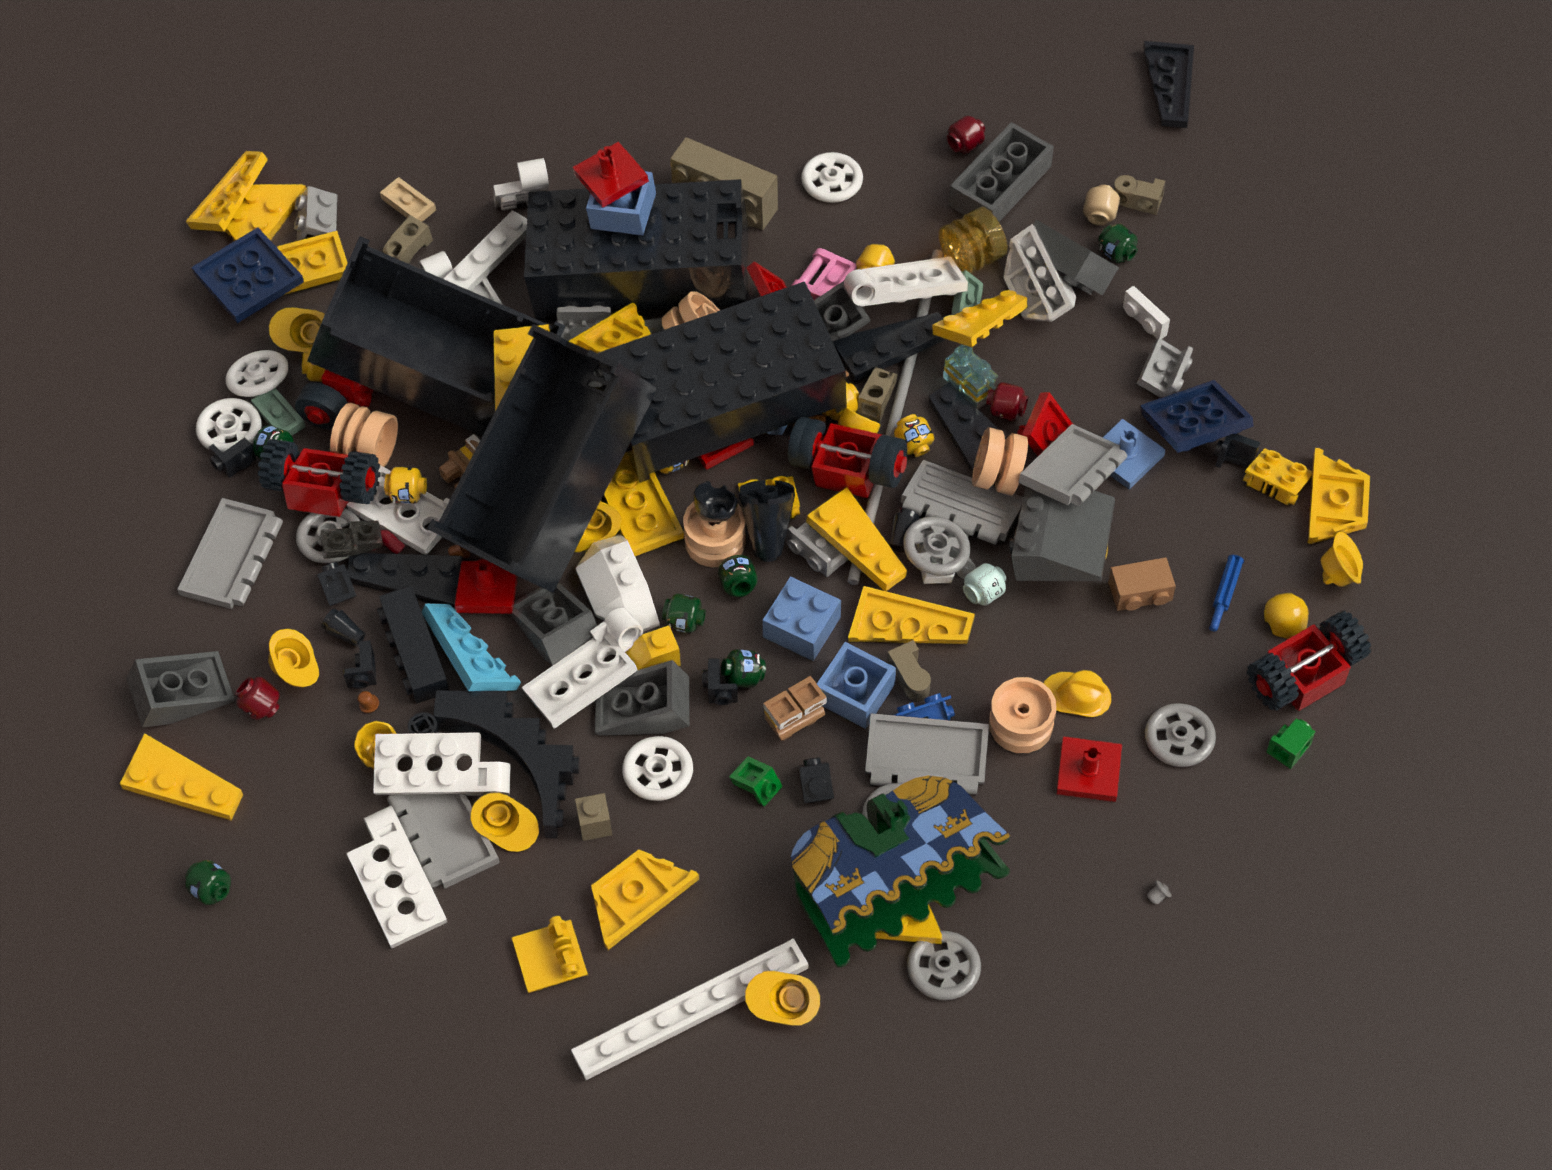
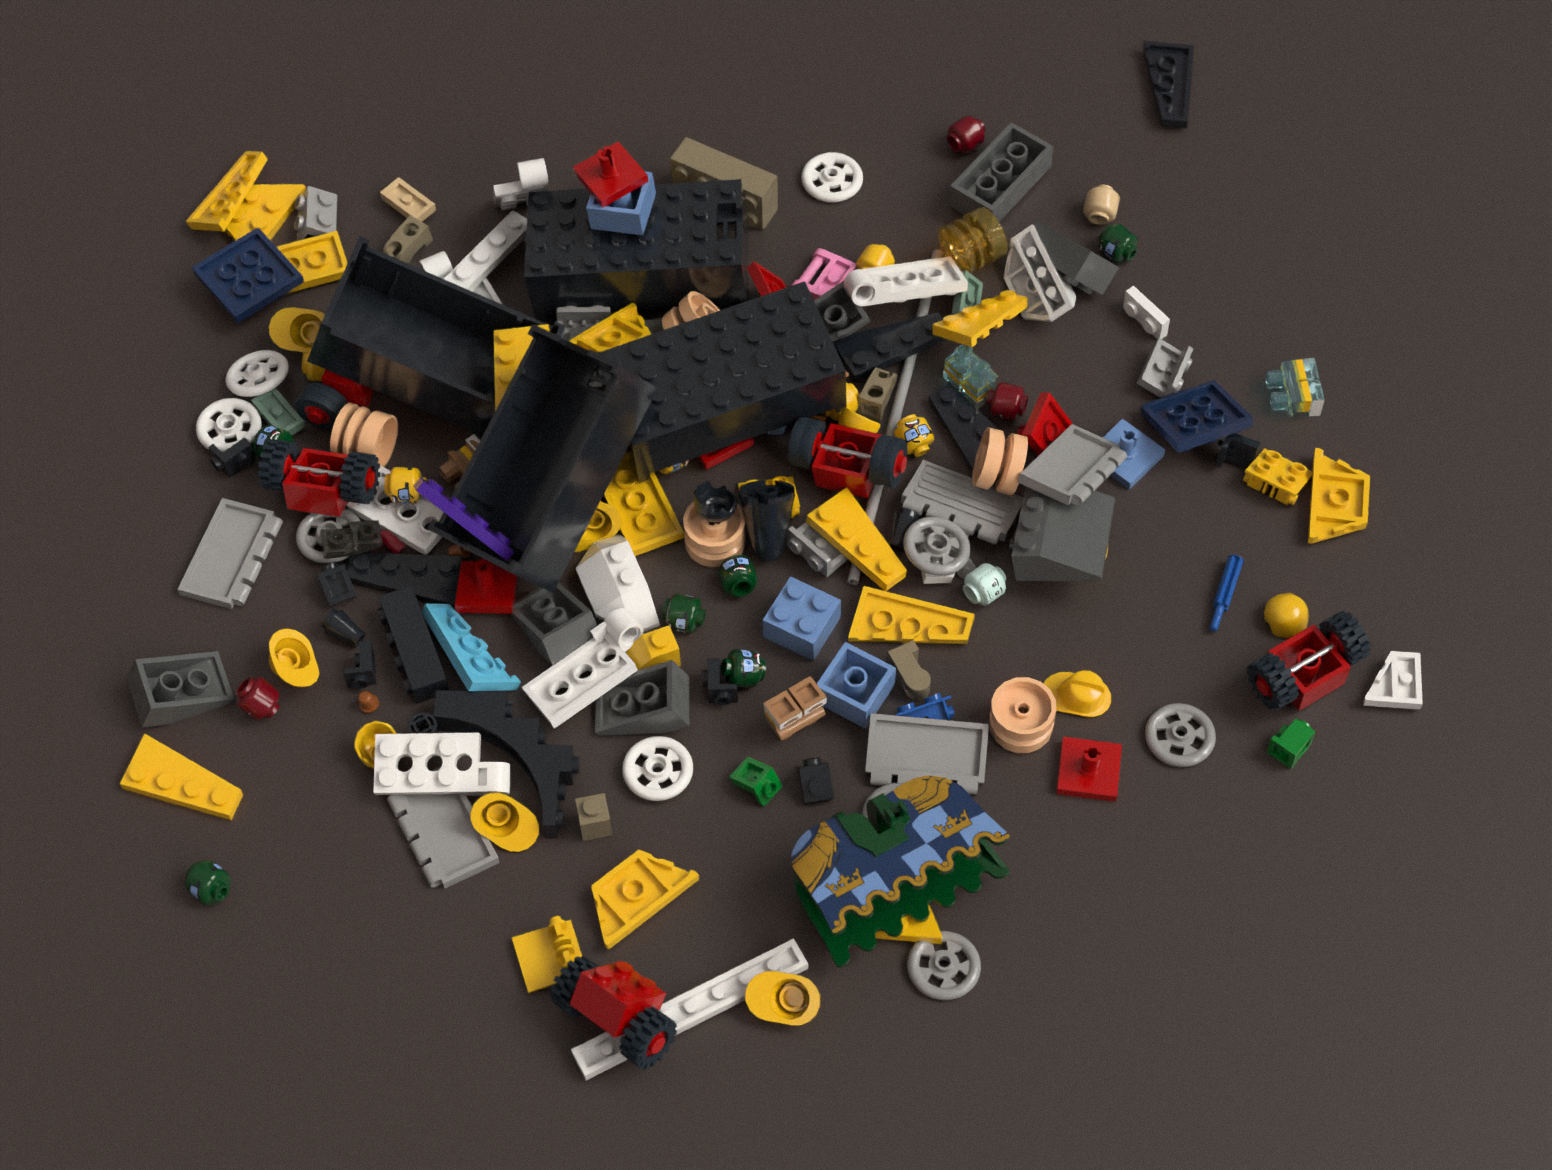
(388, 834): white hinge -> none
(456, 510): none -> dark purple wing
(618, 1003): none -> brick
(1140, 194): dark tan leg -> none
(1141, 584): medium nougat brick -> none
(1158, 893): light grey piece -> none
(1299, 387): none -> clear light blue hips
(1342, 562): yellow piece -> none
(1397, 683): none -> white wing

